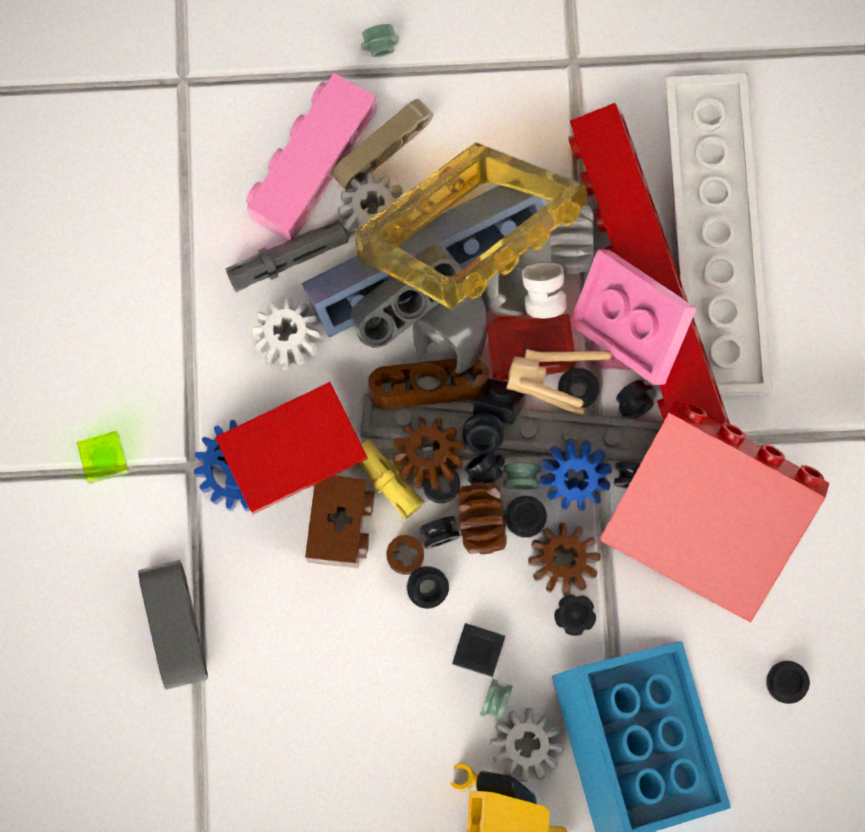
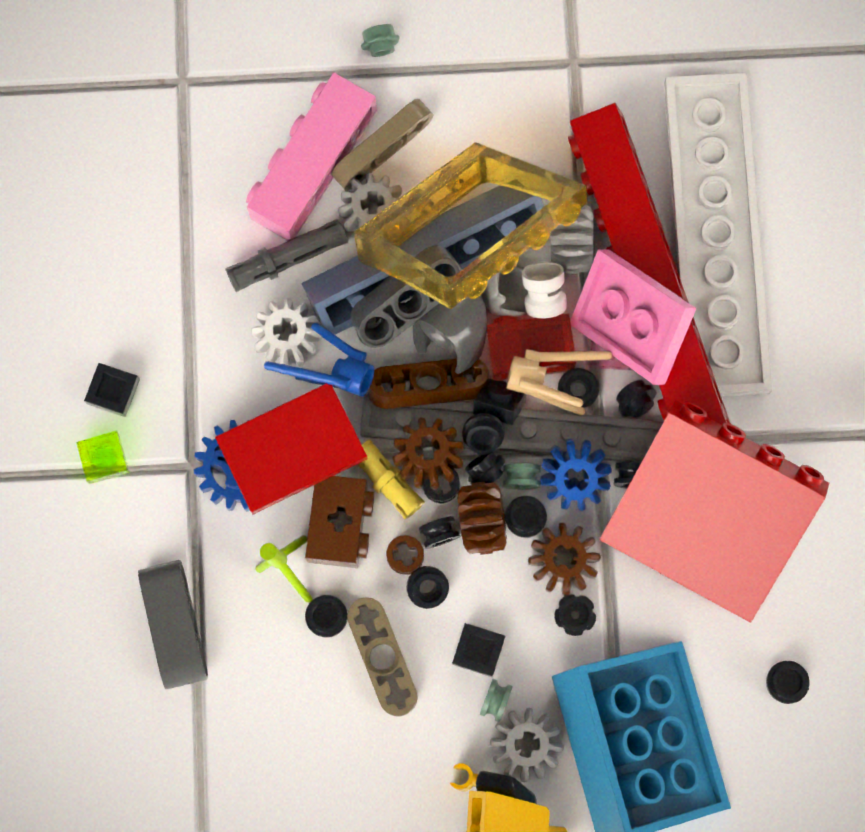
(112, 389): none -> black plate
(278, 559): none -> lime plant
(326, 616): none -> black plate
(347, 374): none -> blue plant
(360, 631): none -> dark tan beam

